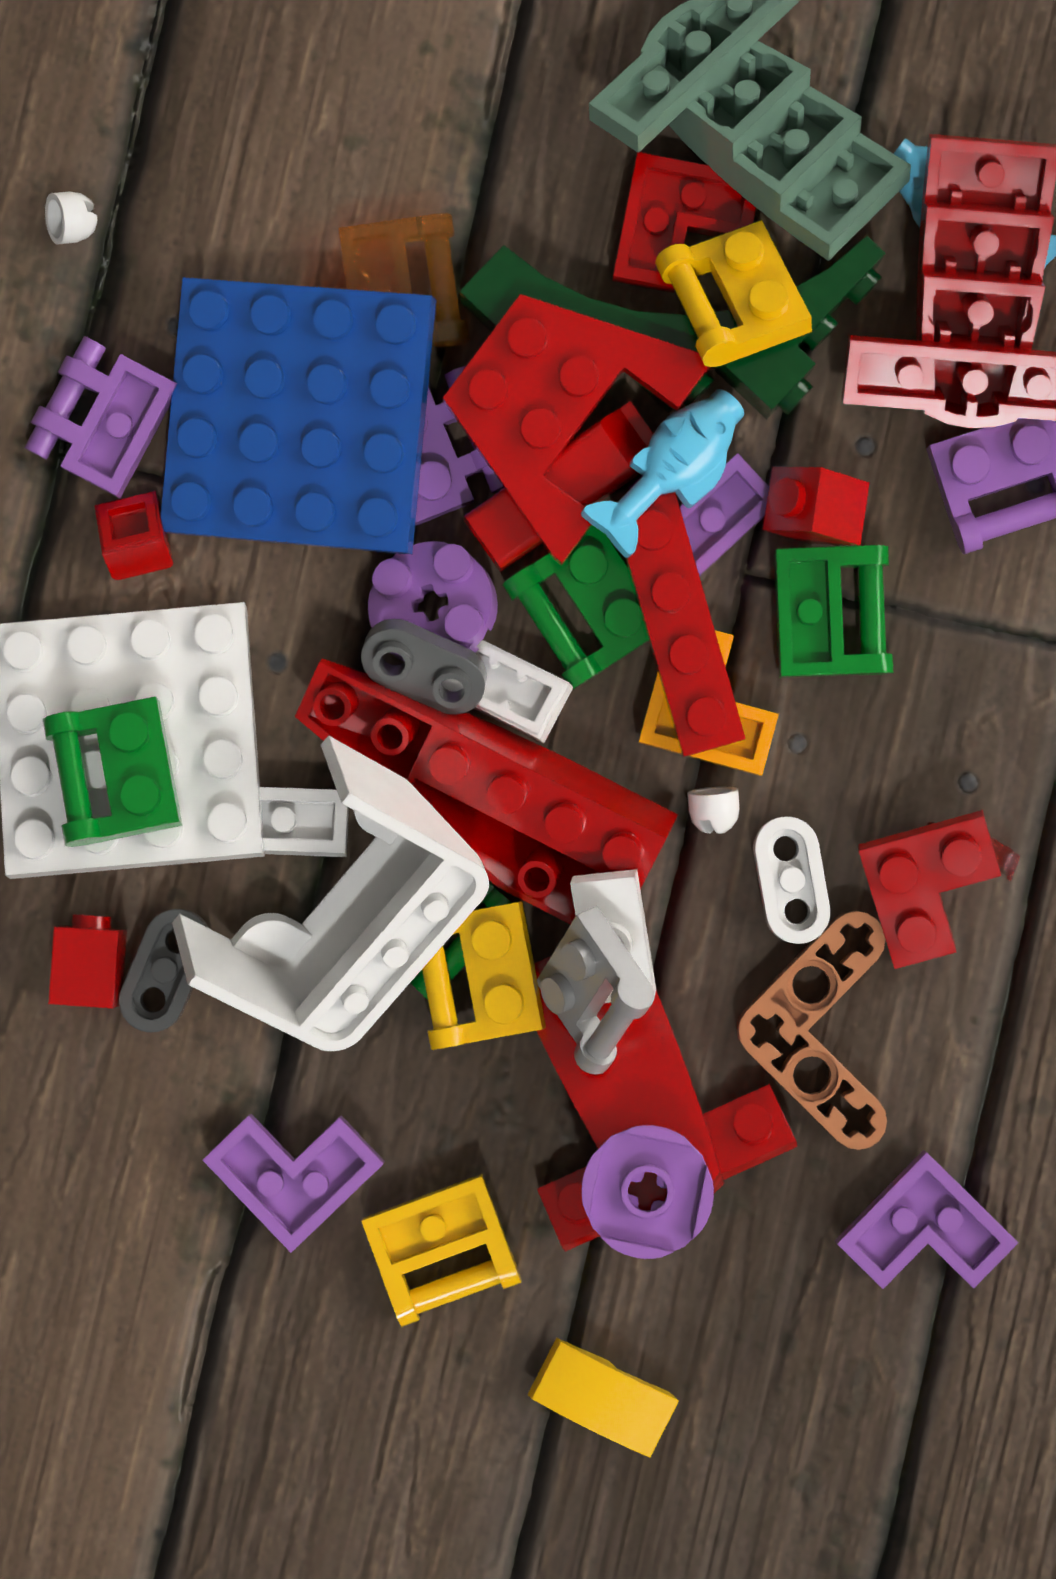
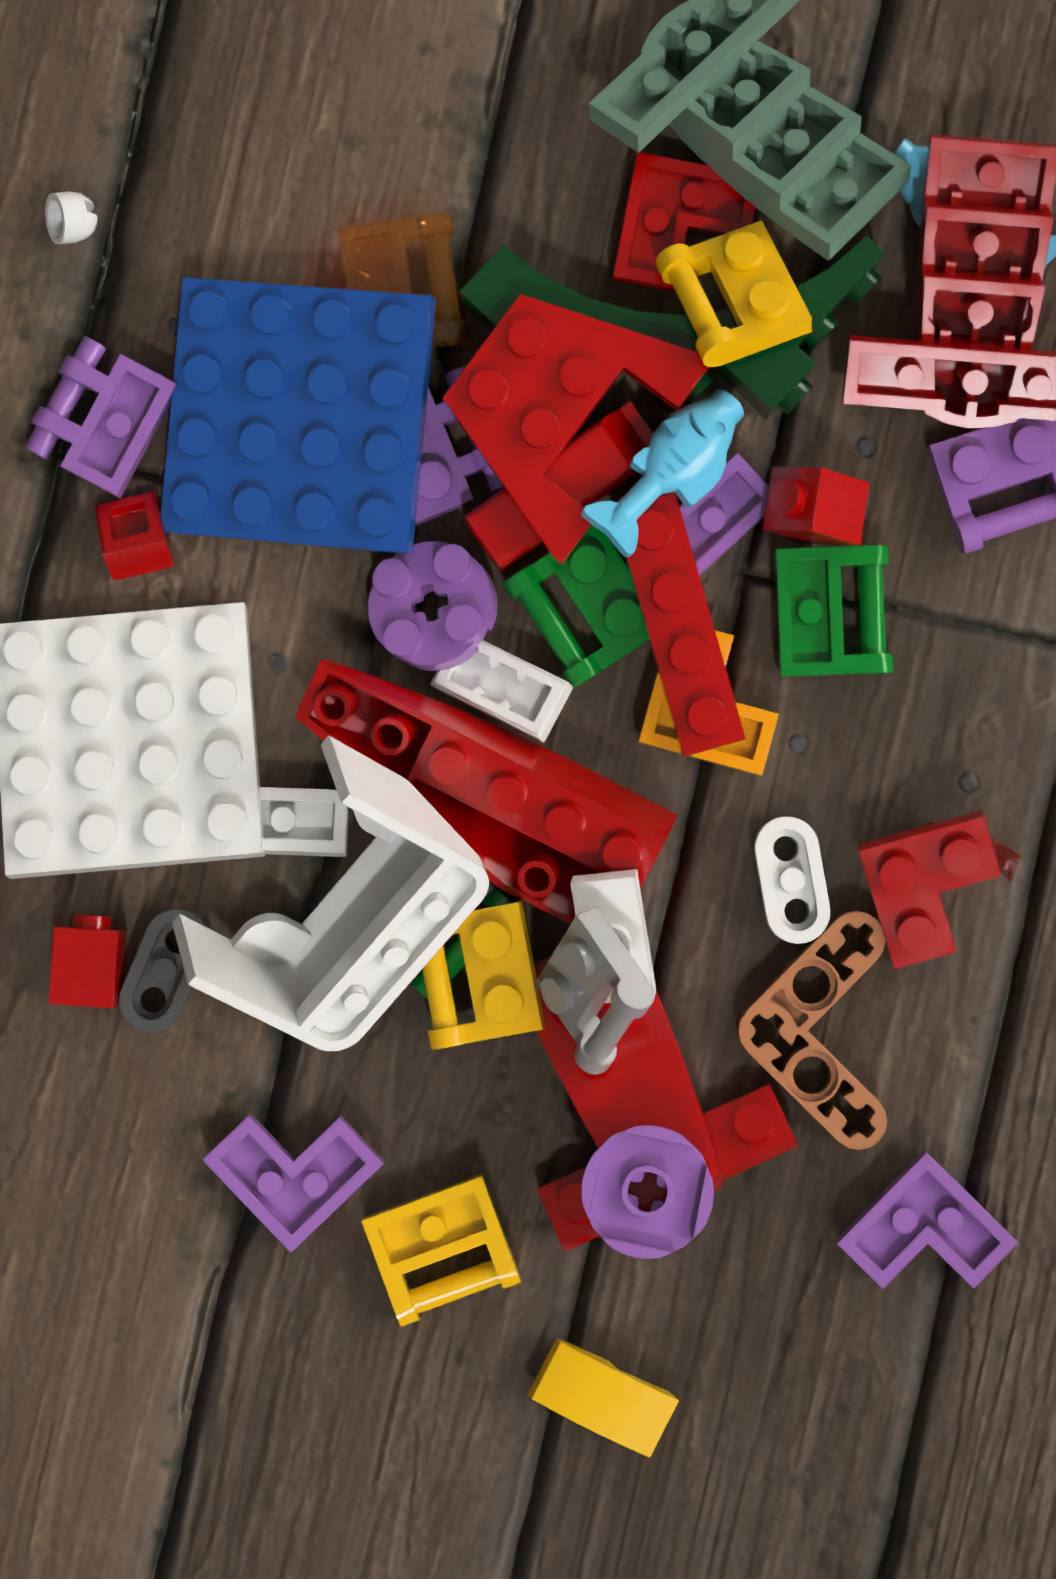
(134, 770): green plate -> none
(427, 664): dark grey plate -> none
(714, 808): white hinge -> none

